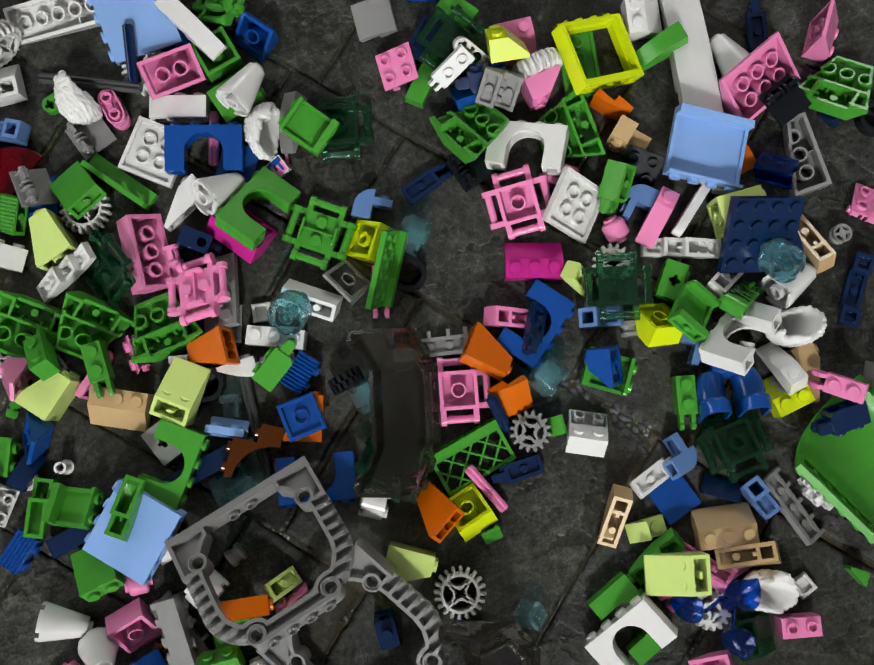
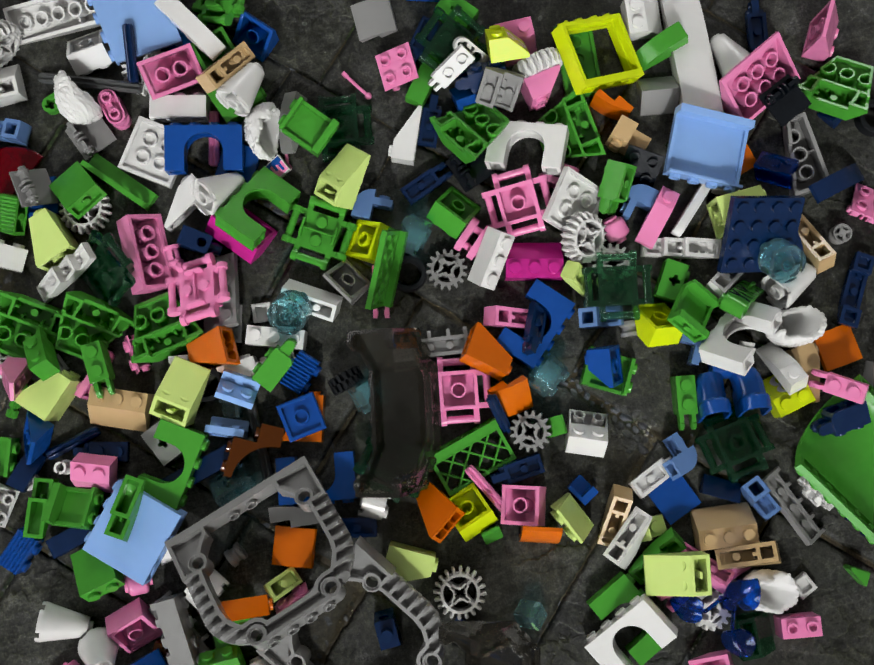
(73, 442): none -> dark blue axle
(88, 53): none -> white slope
(94, 471): none -> bright pink slope
(117, 449): none -> dark blue hinge
(225, 67): none -> tan slope
(237, 389): none -> light blue bracket
(293, 513): none -> light grey slope
(294, 546): none -> orange slope
(343, 177): none -> yellowish green slope
(361, 526): none -> dark blue hinge
(368, 96): none -> bright pink hinge
(405, 142): none -> white slope
(427, 133): none -> dark blue hinge
(453, 212): none -> bright green slope
(457, 263): none -> light grey gear
(462, 241): none -> bright pink brick
(491, 258): none -> white brick
(523, 505): none -> bright pink slope
(540, 534): none -> orange slope
(570, 514): none -> yellowish green slope
(578, 236): none -> white gear
(582, 490): none -> blue panel
(628, 539): none -> white slope
(657, 95): none -> light grey slope
(836, 182): none -> dark blue slope
(837, 348): none -> orange slope

